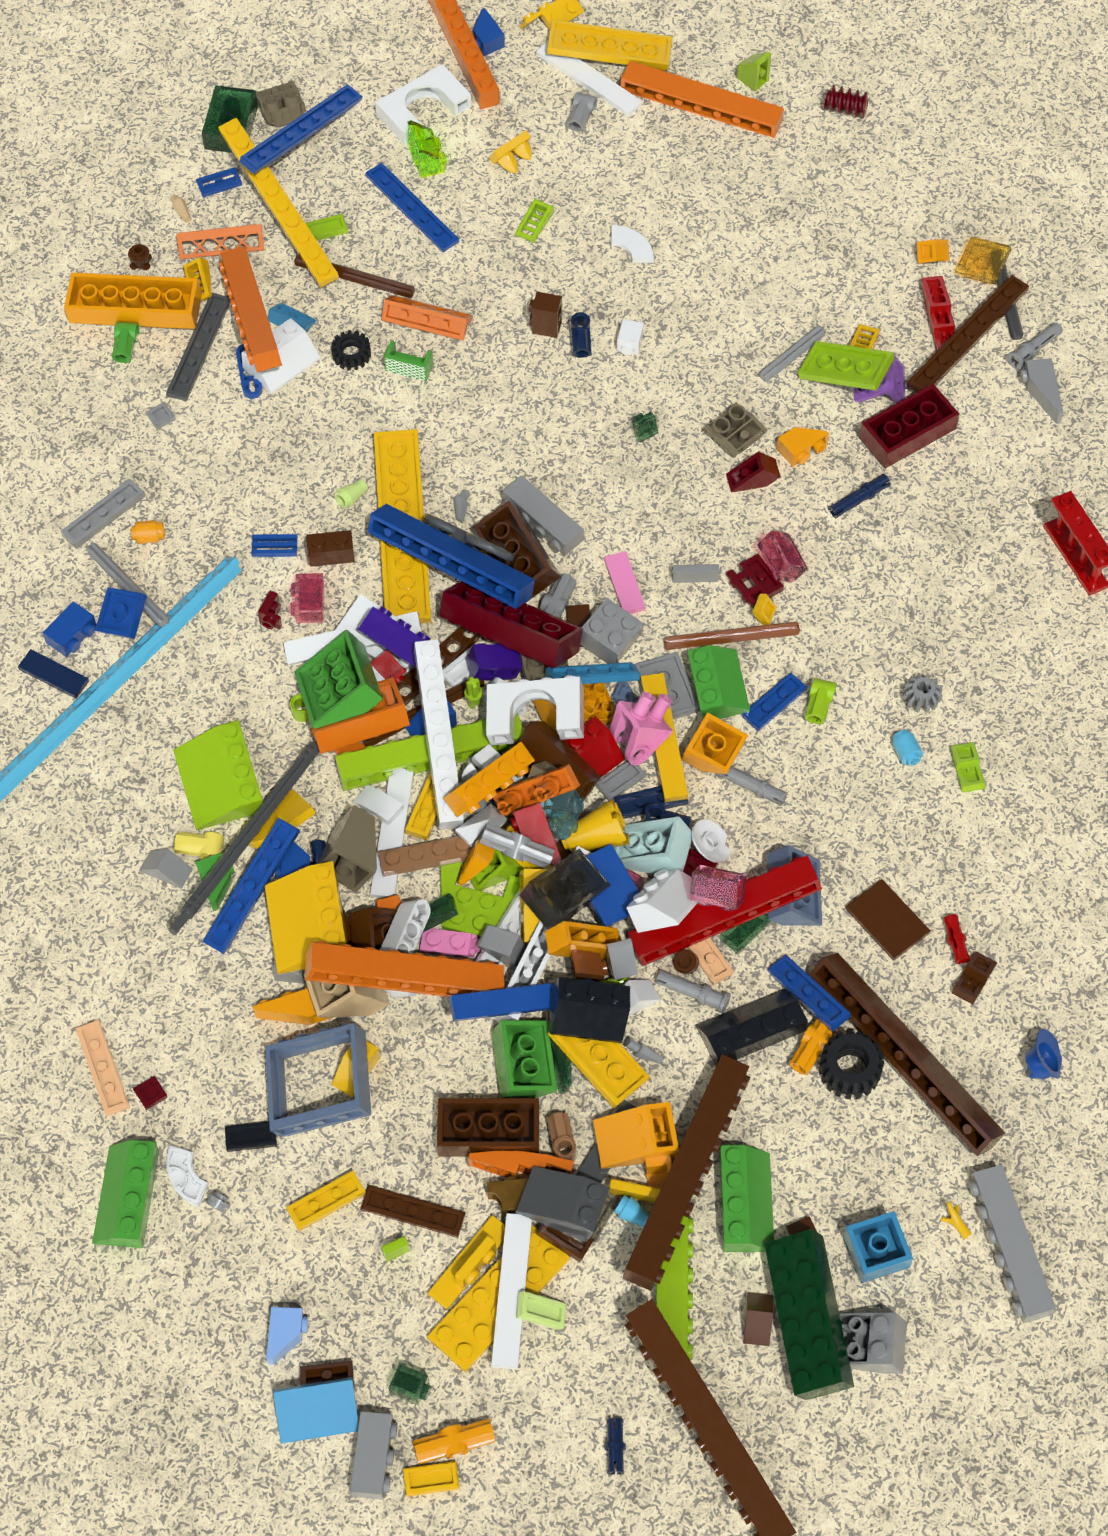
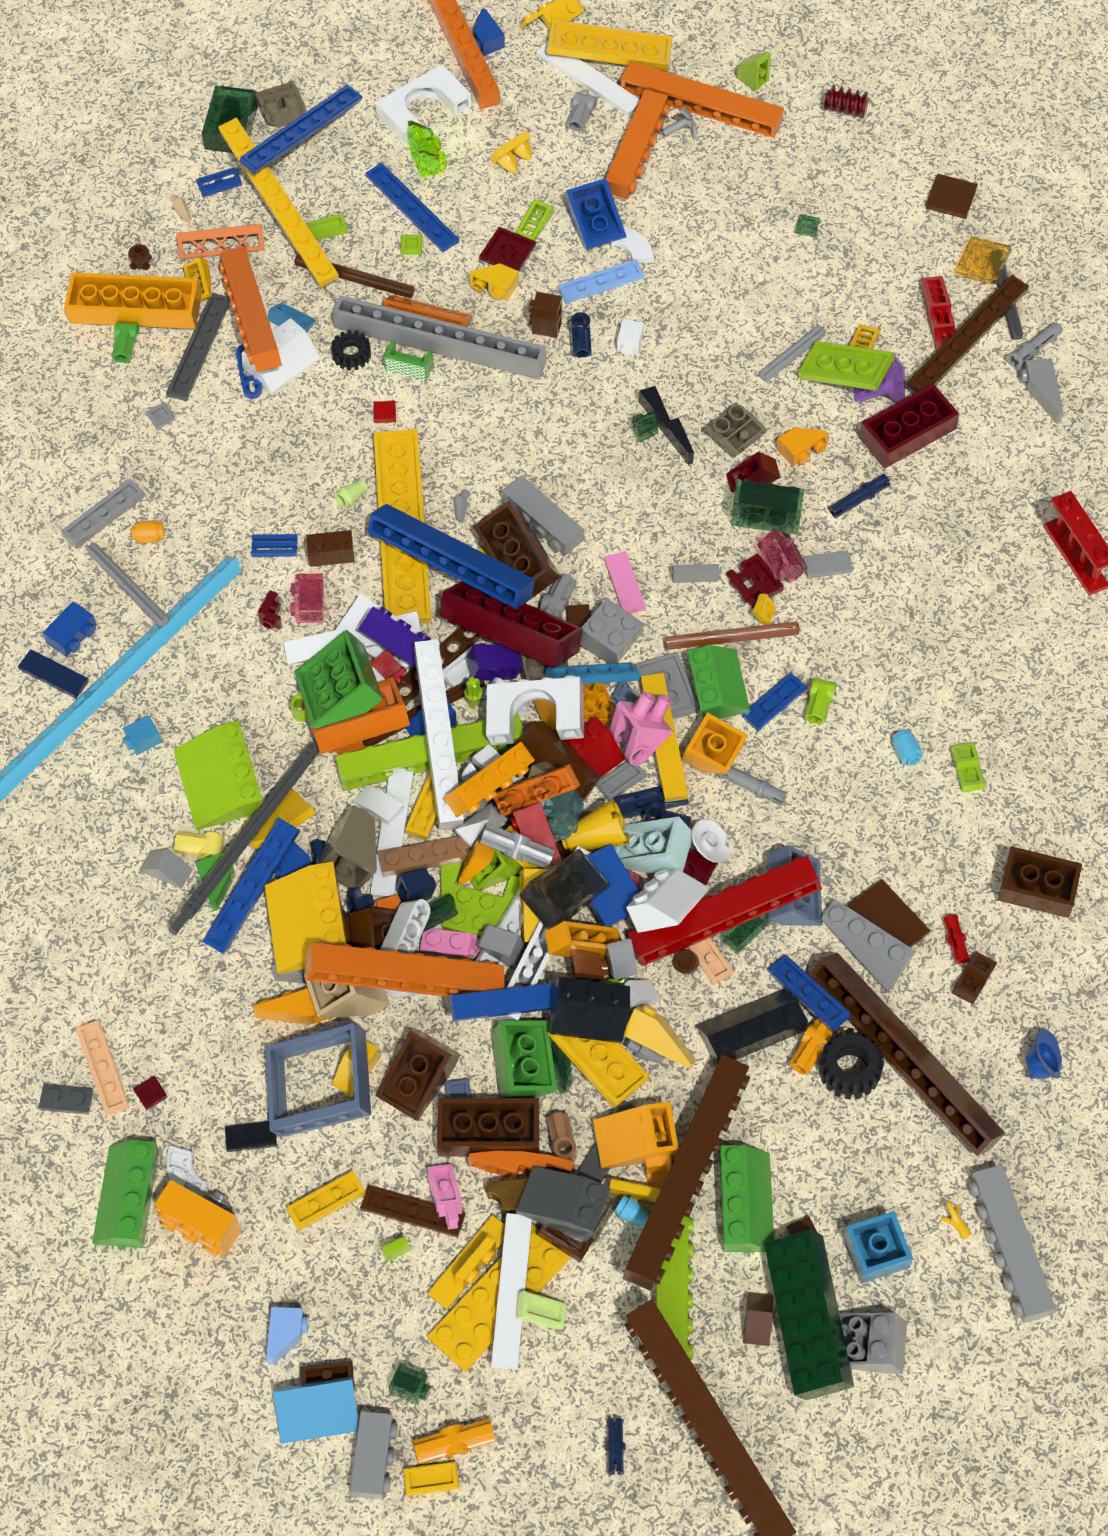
(66, 1099): none -> dark grey plate
(121, 613): blue tile -> none
(141, 735): none -> dark azure brick
(197, 1219): none -> light orange brick
(356, 901): none -> dark blue tile
(384, 411): none -> red tile
(411, 244): none -> lime tile
(415, 885): none -> dark blue brick
(417, 1074): none -> reddish brown slope
(440, 337): none -> light grey brick
(445, 1193): none -> bright pink hinge
(458, 1089): none -> sand blue tile
(469, 538): dark grey bar -> none
(500, 279): none -> yellow slope
(507, 249): none -> dark red tile
(594, 214): none -> blue slope
(600, 281): none -> light blue tile
(637, 143): none -> orange brick
(655, 1033): none -> yellow slope
(672, 429): none -> black slope
(686, 121): none -> light grey plant
(704, 994): light grey pin -> none
(718, 887): clear pink brick -> none
(767, 506): none -> clear green brick
(807, 225): none -> clear green tile
(828, 564): none -> light grey tile
(874, 948): none -> light grey wing
(922, 693): light grey gear -> none
(933, 250): light orange panel -> none
(951, 196): none -> reddish brown tile
(1040, 882): none -> reddish brown brick

